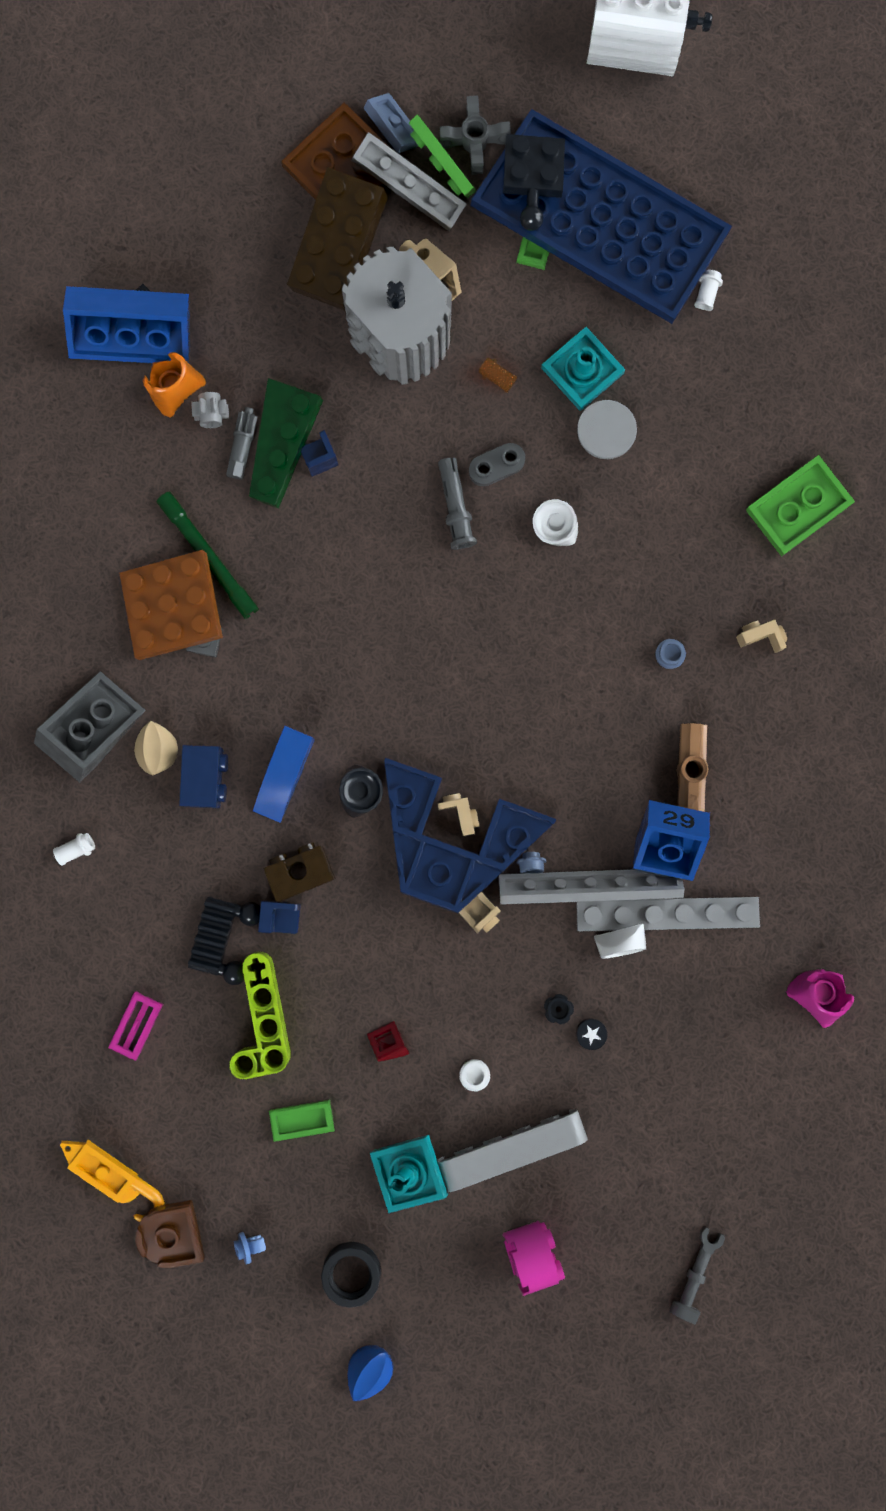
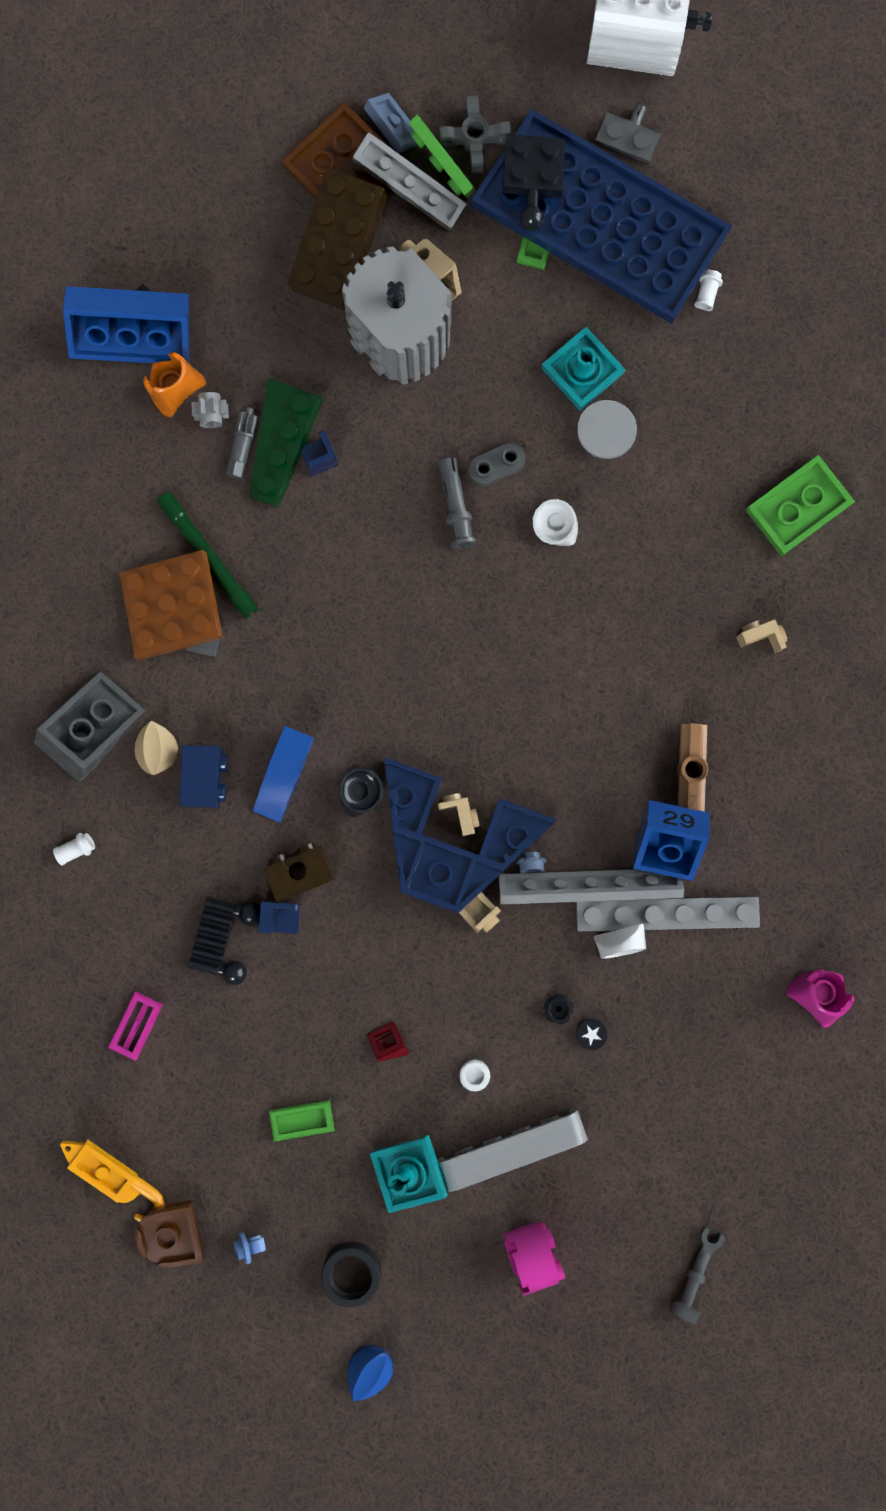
(260, 1012): lime beam -> none
(497, 374): clear orange pin -> none
(628, 136): none -> dark grey plate
(670, 653): sand blue plate -> none

